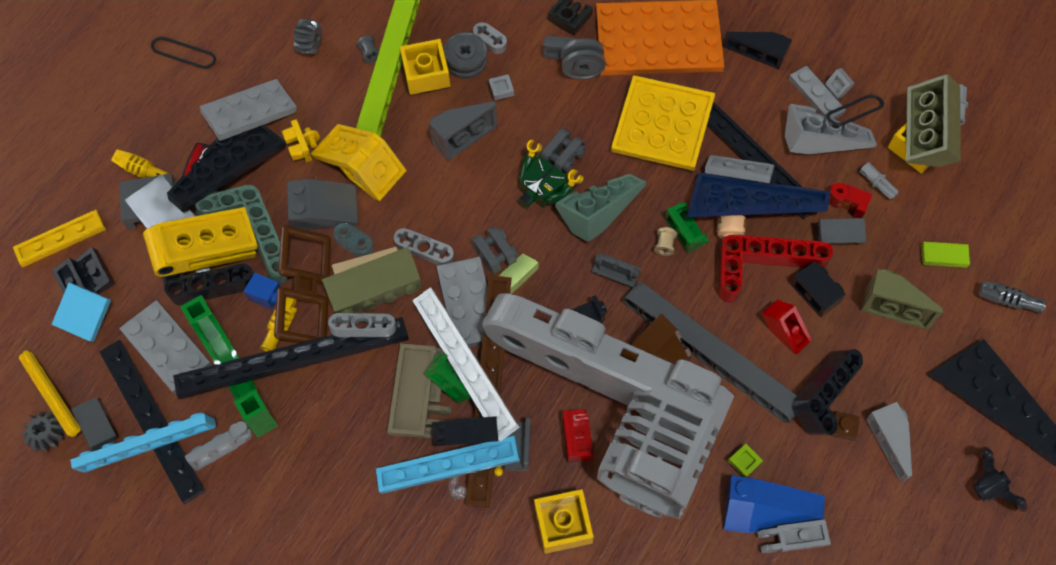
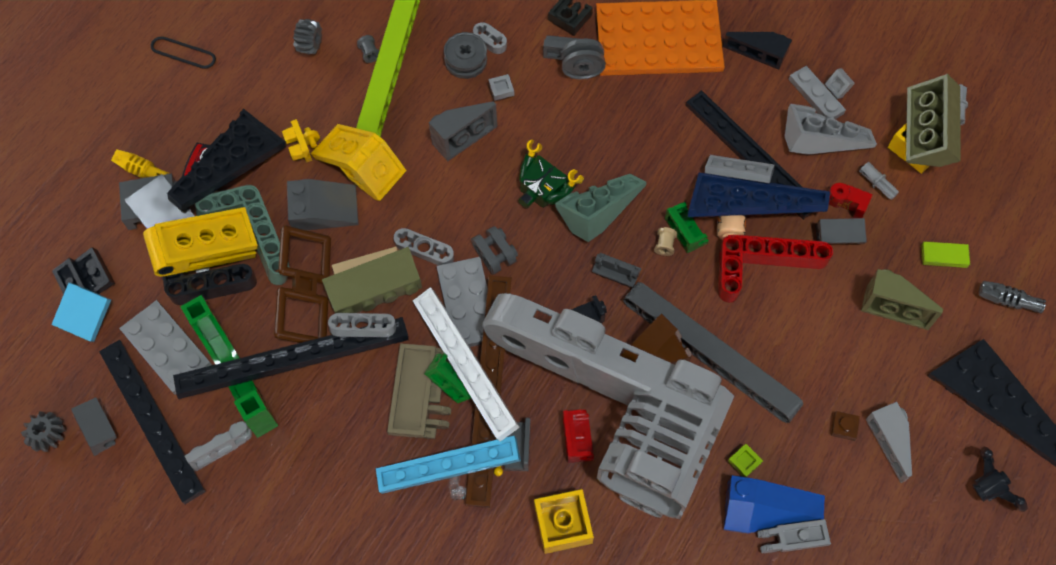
(49, 393): yellow axle -> none
(59, 238): yellow tile -> none
(136, 445): medium azure plate -> none
(248, 109): light grey plate -> none
(262, 291): blue brick -> none
(270, 341): yellow hinge -> none
(352, 239): clear light blue plate -> none
(425, 66): yellow brick -> none
(465, 431): black slope -> none
(520, 271): yellowish green slope -> none
(573, 150): dark grey brick -> none
(663, 123): yellow plate -> none
(787, 325): red slope -> none
(813, 401): black beam -> none
(818, 289): black brick -> none
(852, 103): black piece -> none

